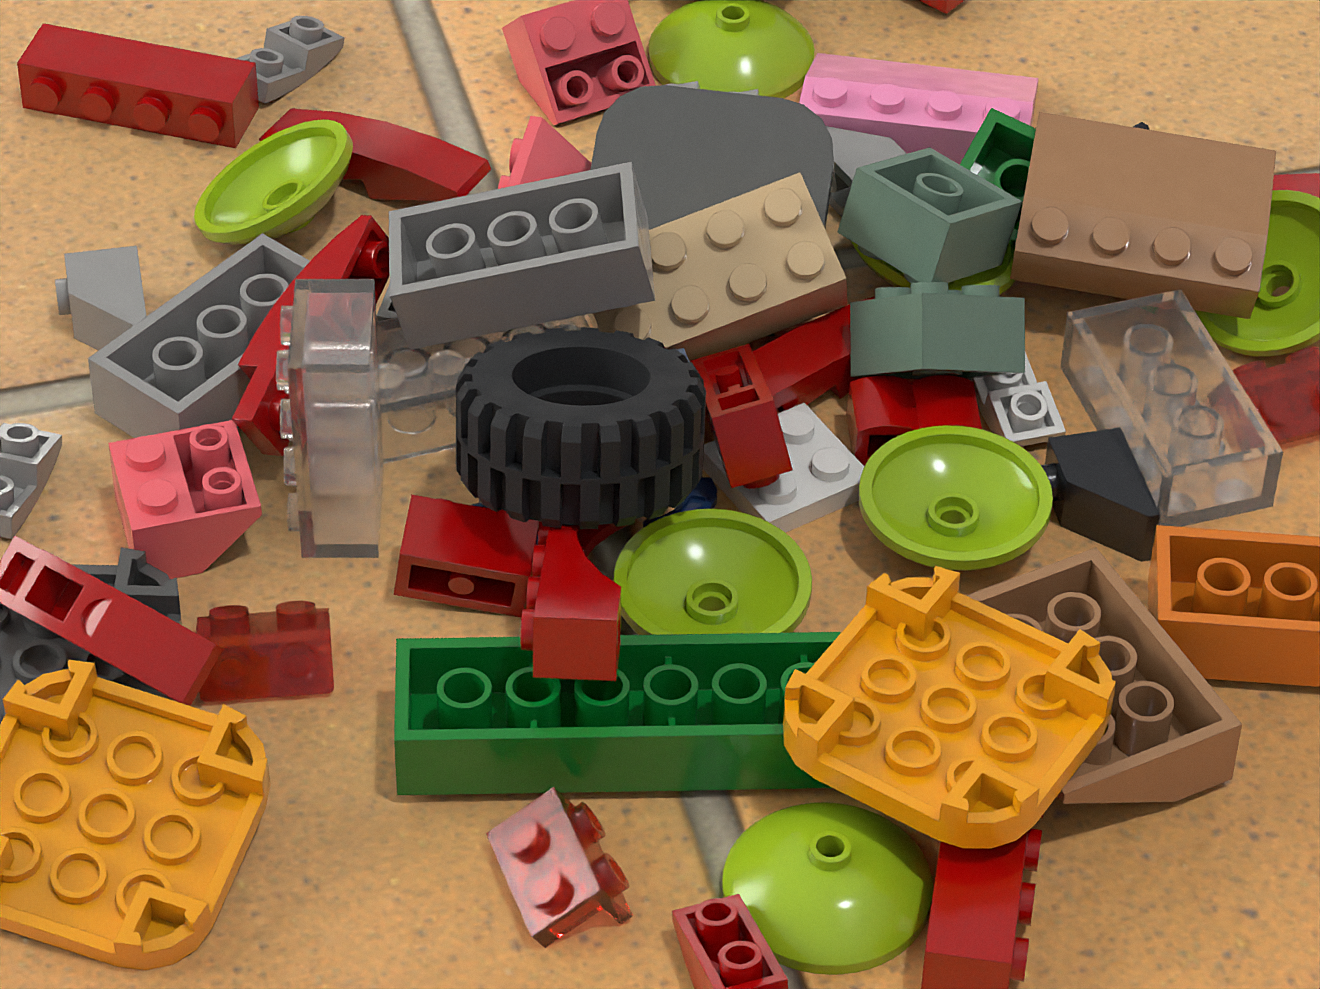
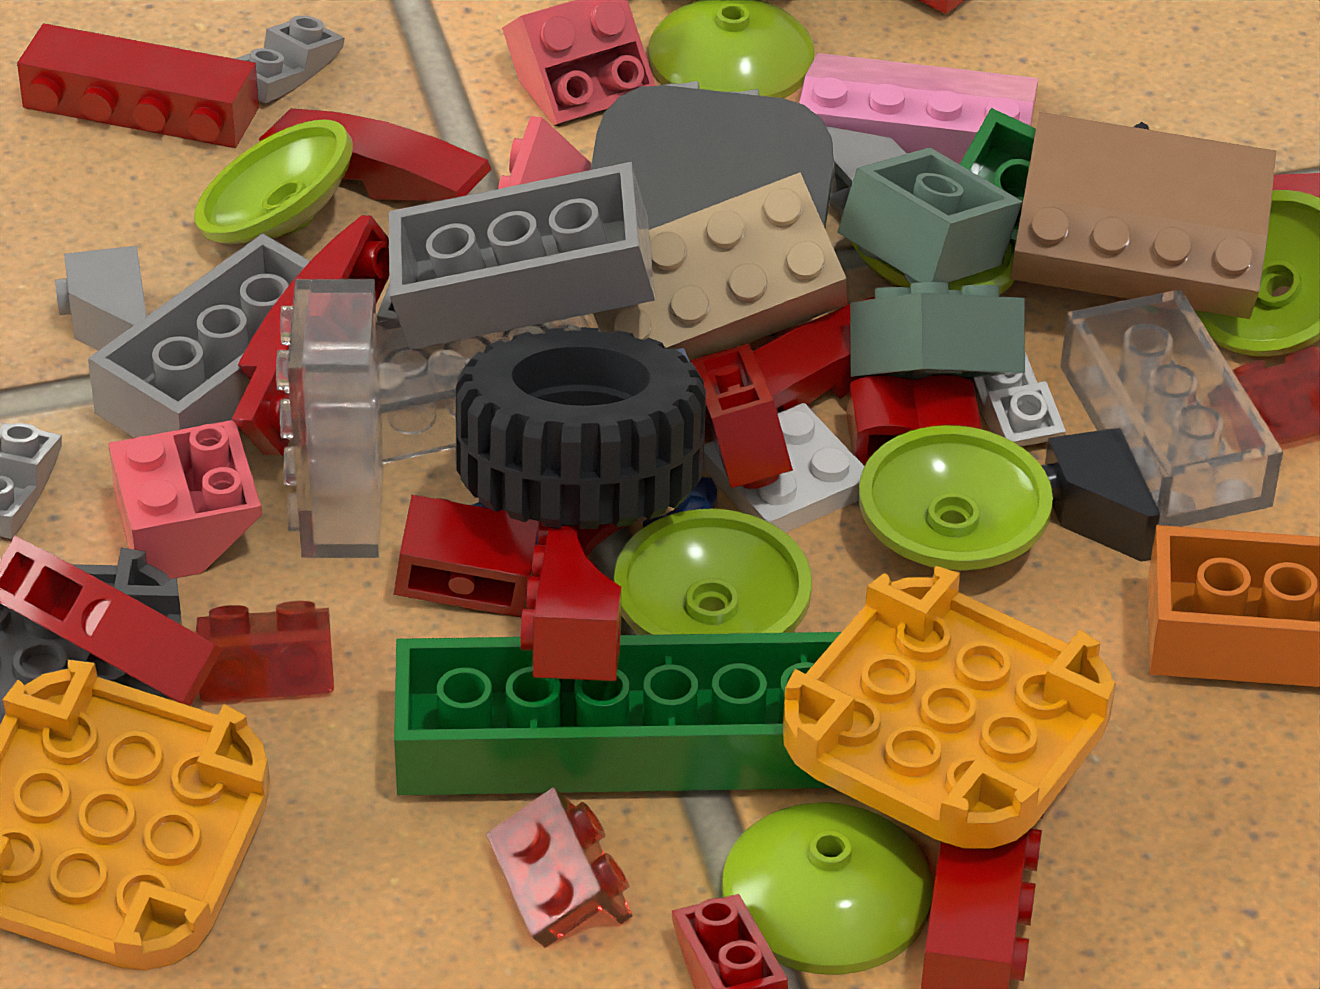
(1166, 722): medium nougat slope -> none

